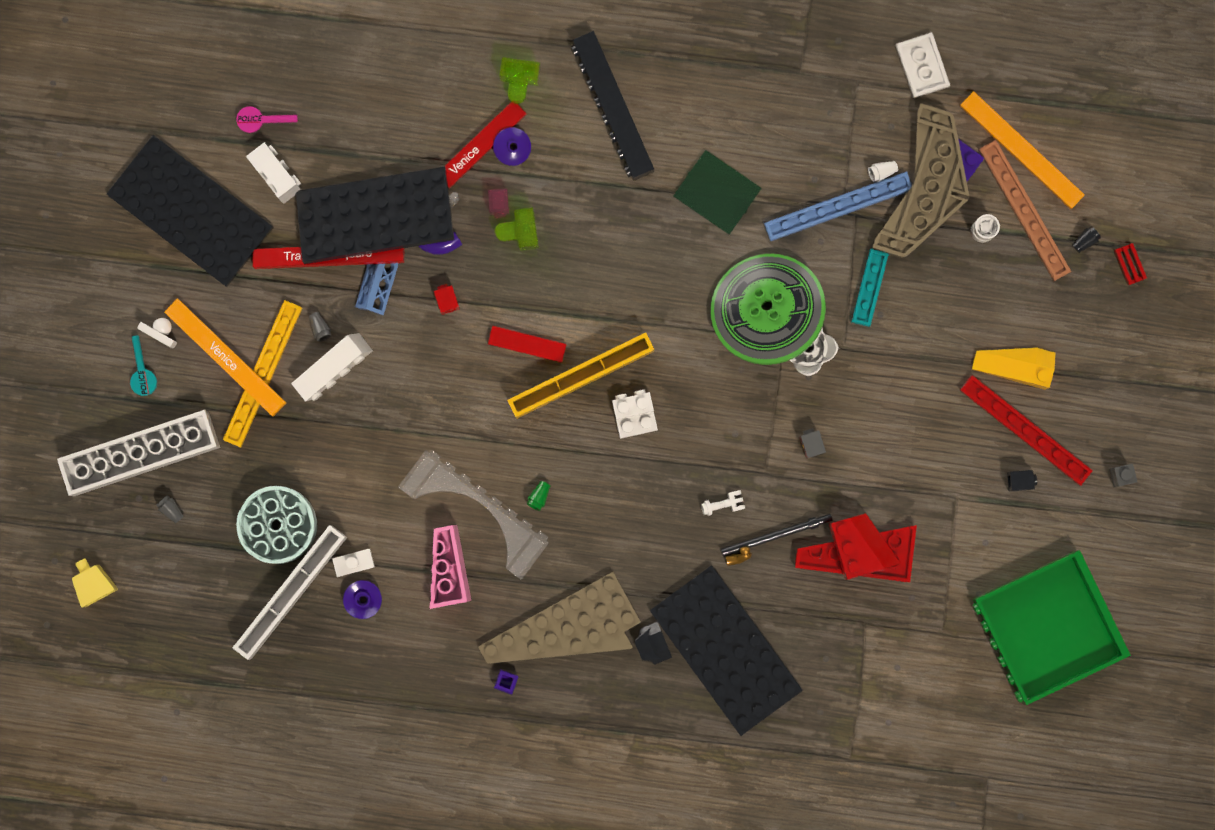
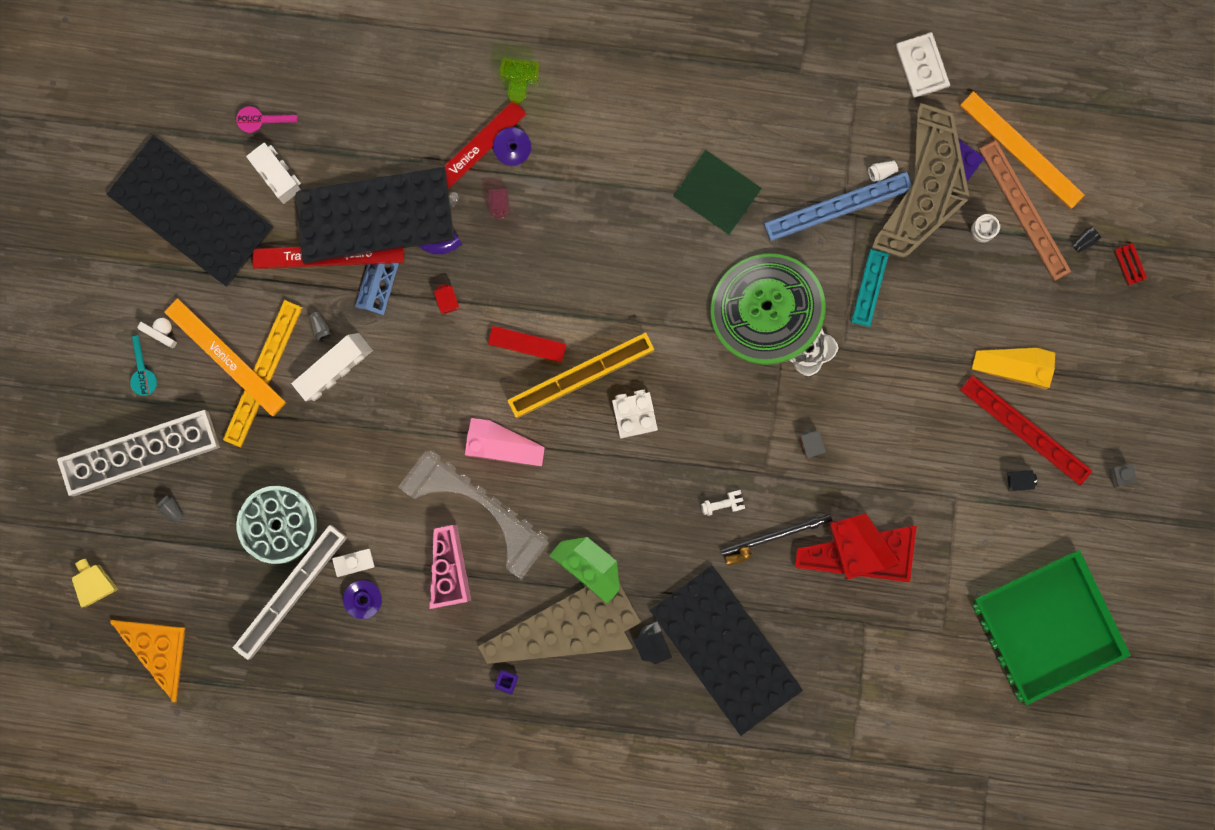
(157, 649): none -> light orange tile
(497, 443): none -> bright pink wedge
(521, 229): clear neon green brick -> none
(539, 495): green cone -> none
(589, 566): none -> bright green wedge
(613, 106): black brick -> none

